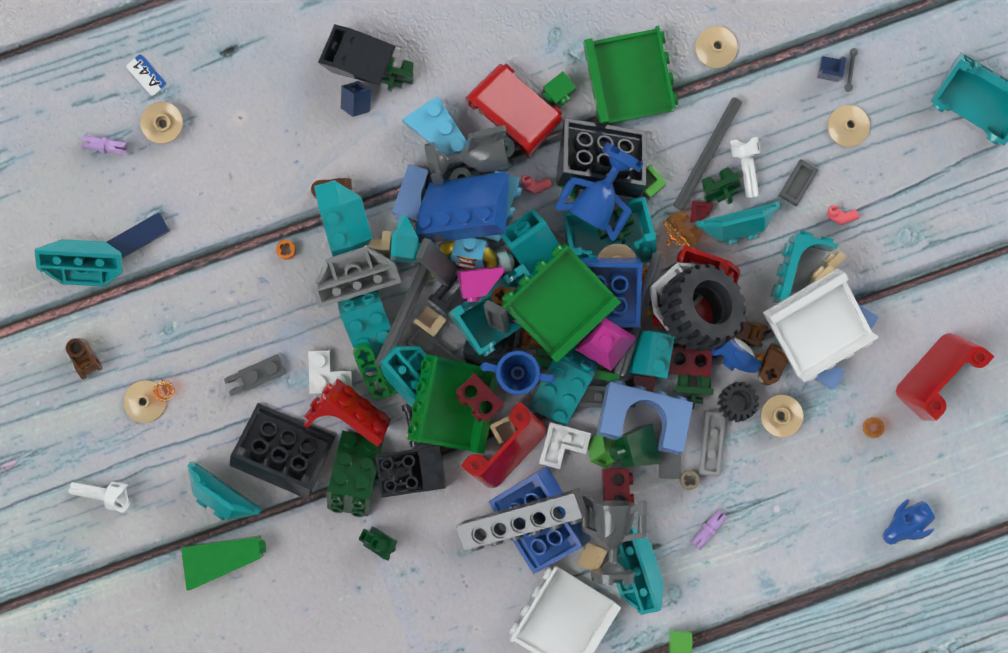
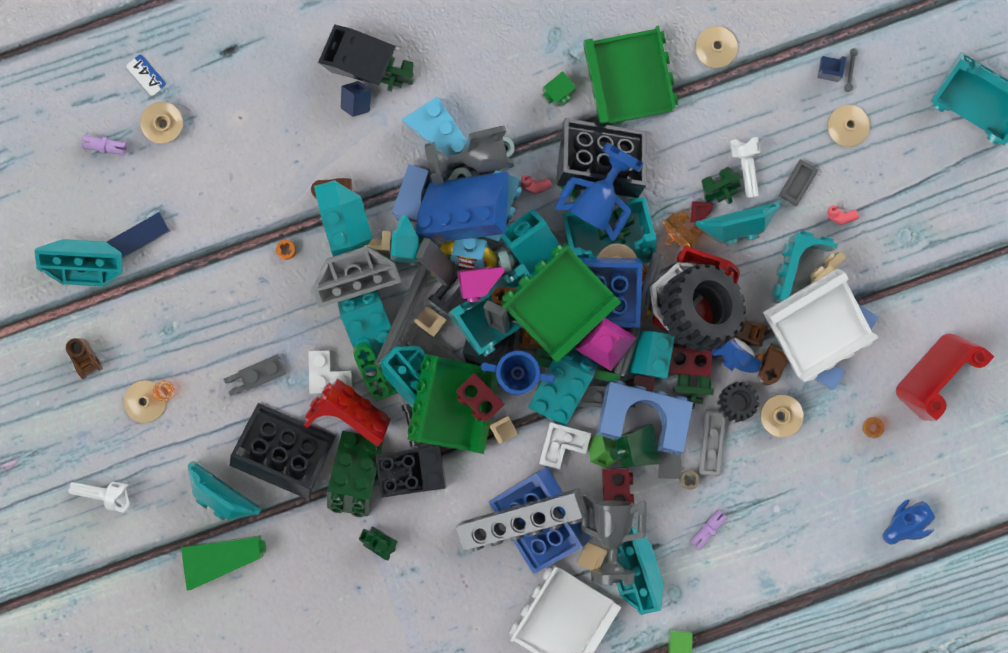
(511, 454): red windscreen -> none
(513, 104): windscreen -> none
(654, 182): bright green panel -> none
(707, 154): dark grey axle -> none

